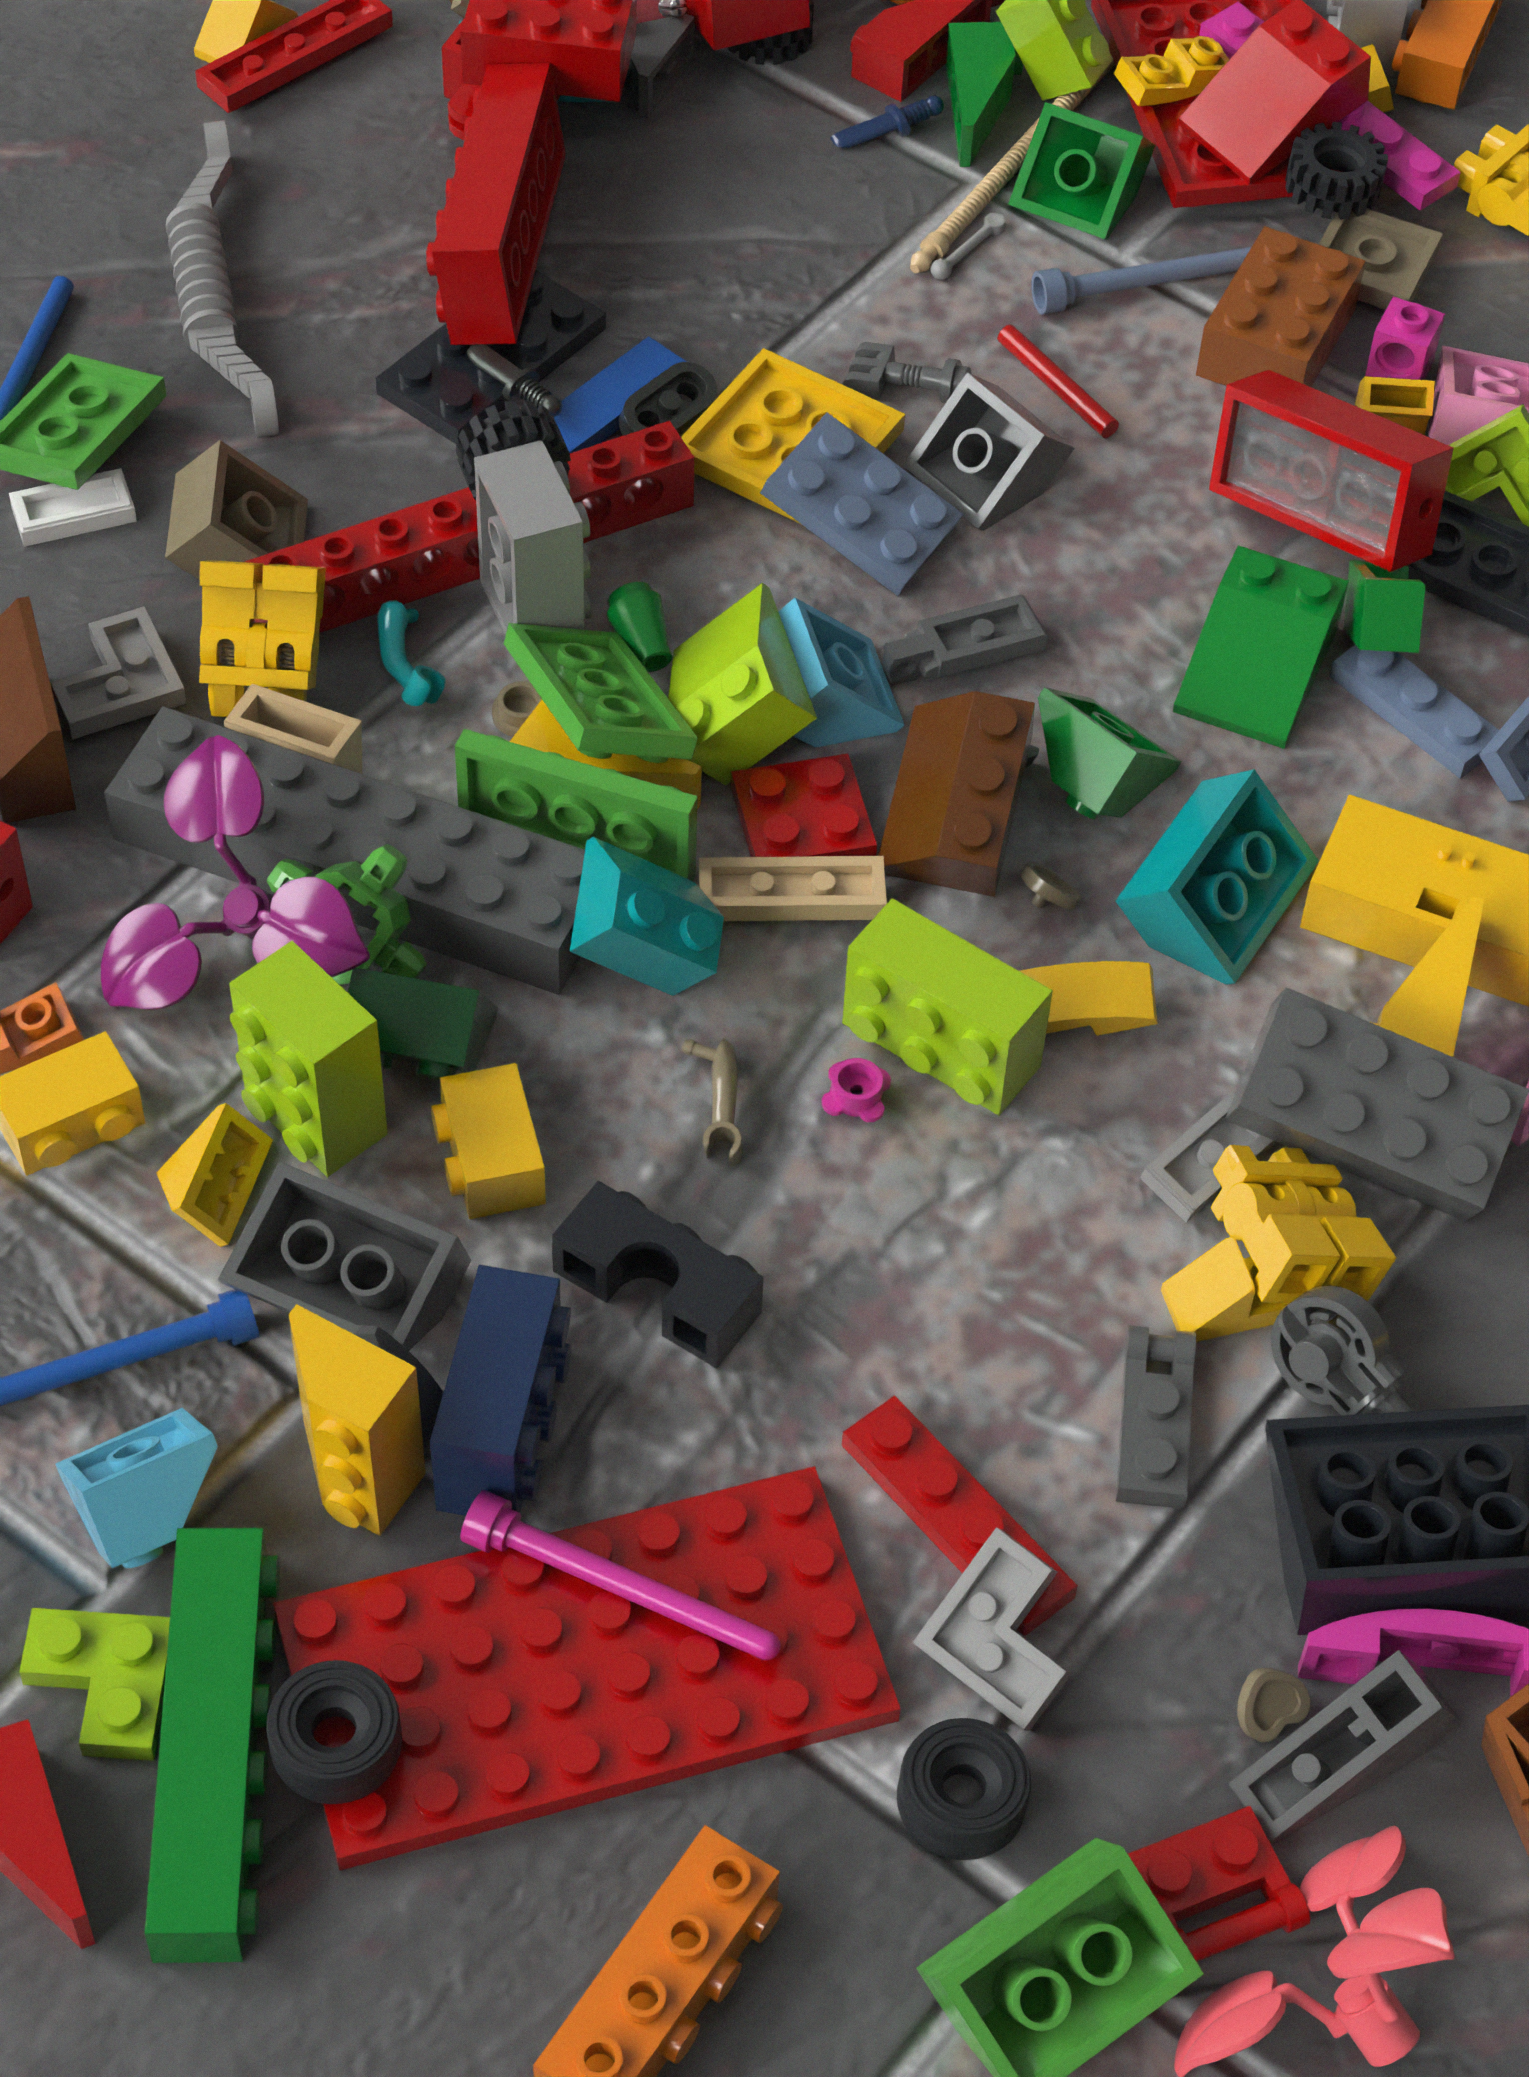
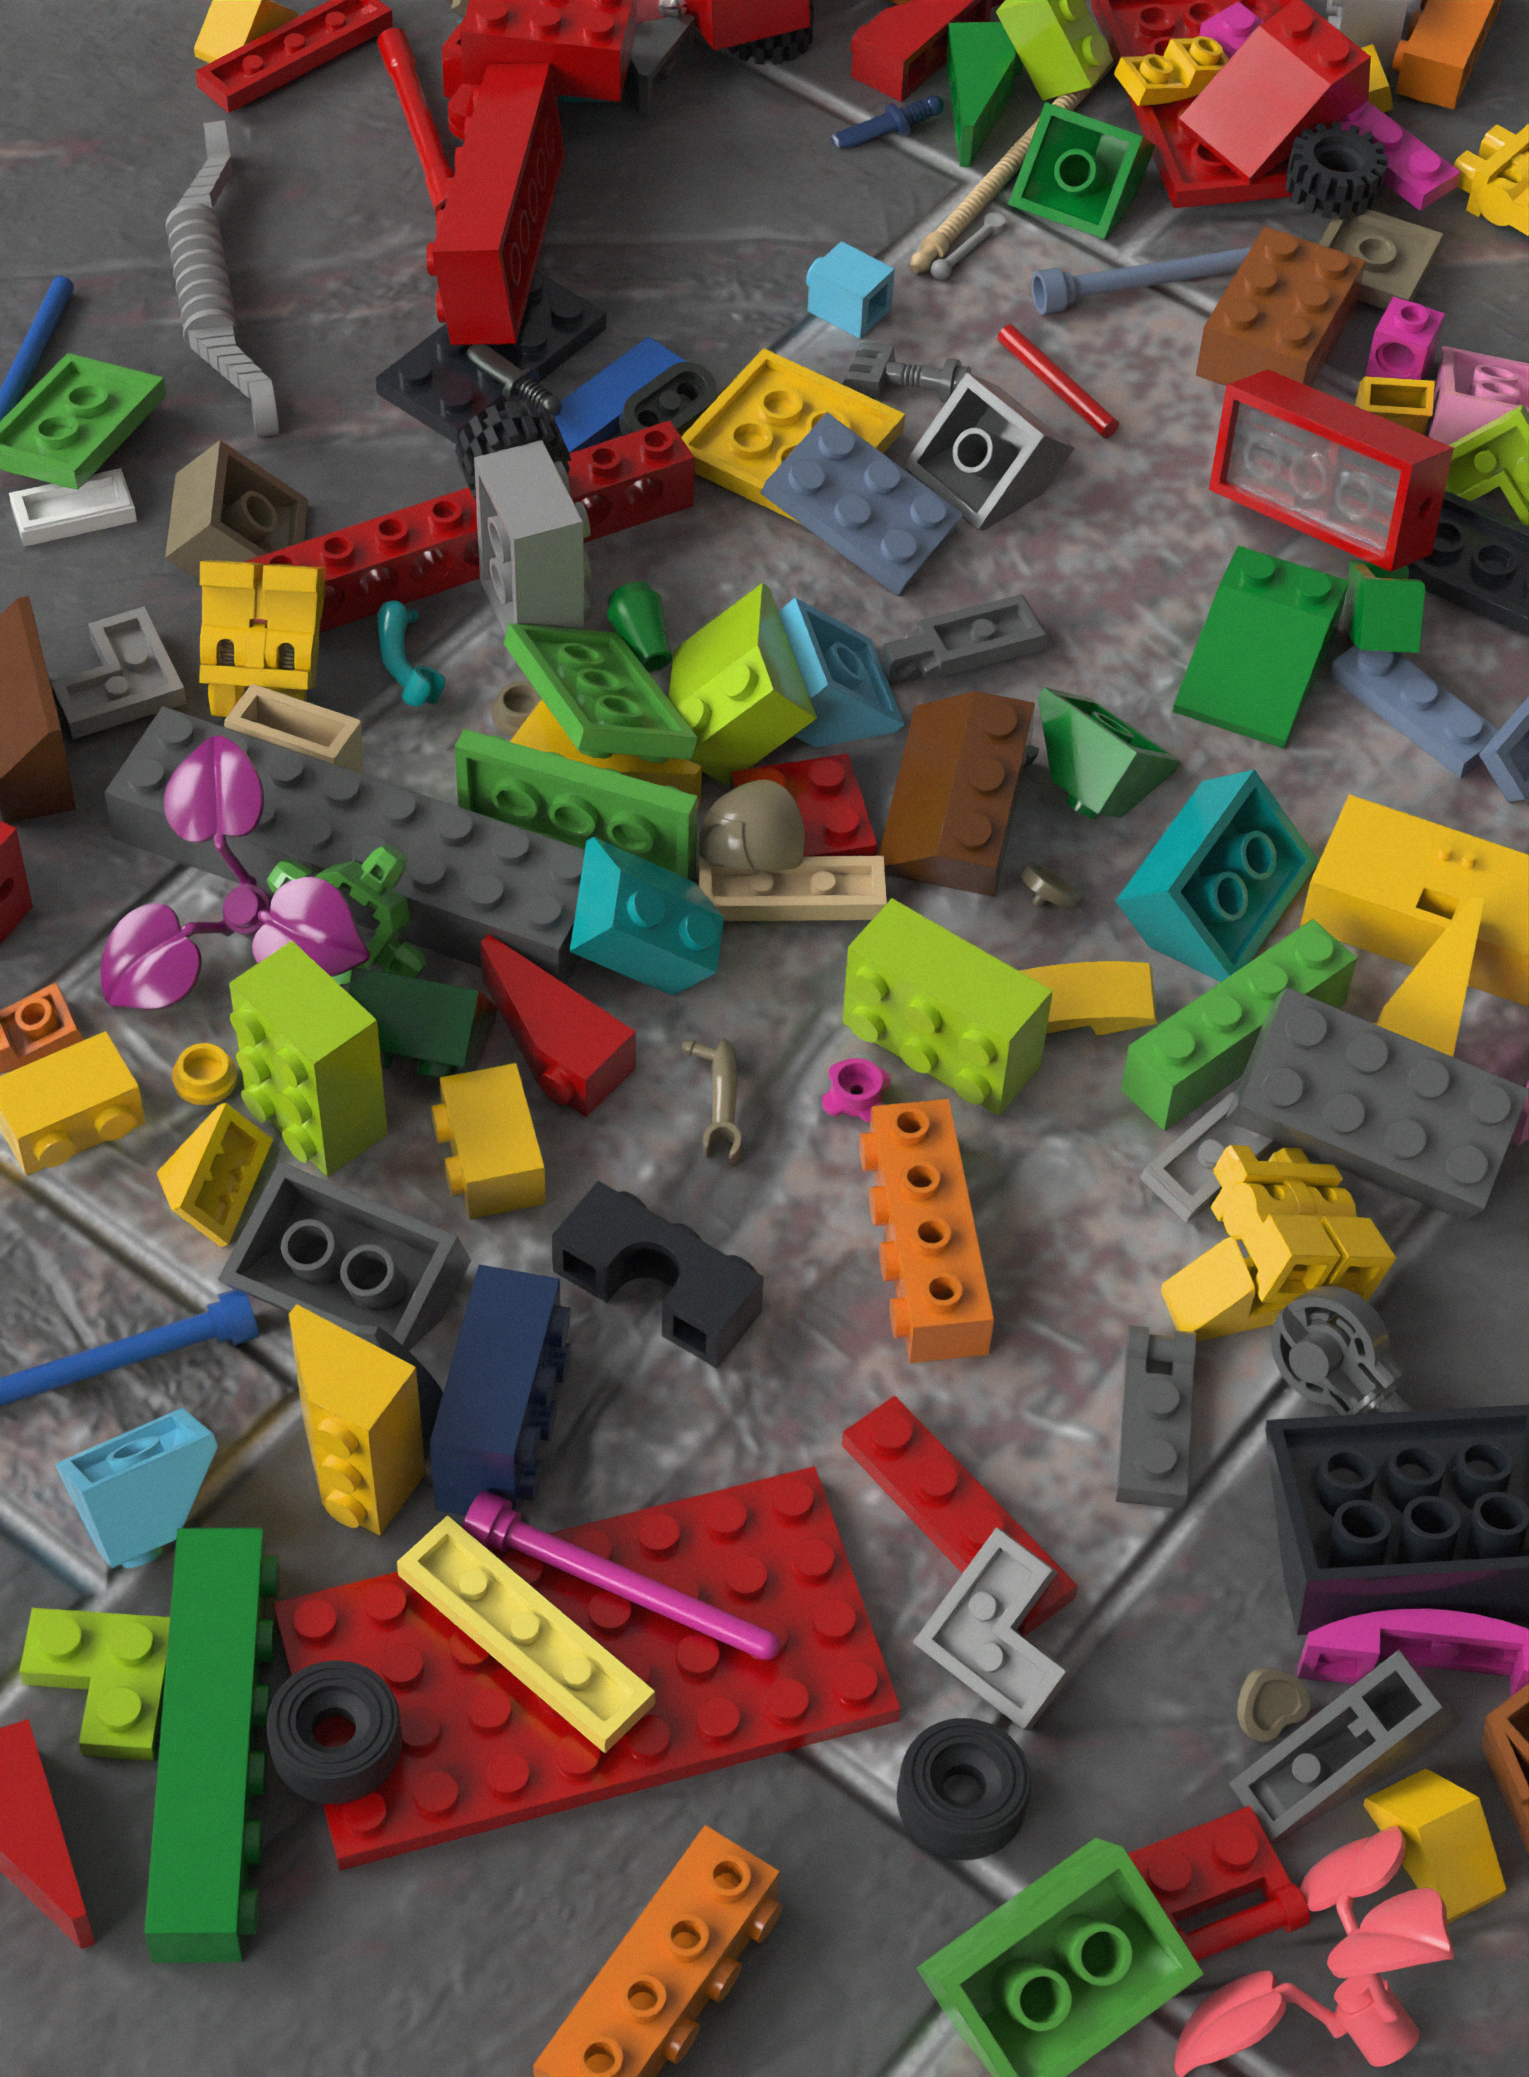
(204, 1074): none -> yellow plate
(403, 71): none -> red piece
(526, 1634): none -> light yellow plate
(565, 1039): none -> red slope
(754, 829): none -> dark tan helmet
(850, 289): none -> medium azure brick
(928, 1231): none -> orange brick
(1213, 1036): none -> bright green brick
(1444, 1840): none -> yellow slope

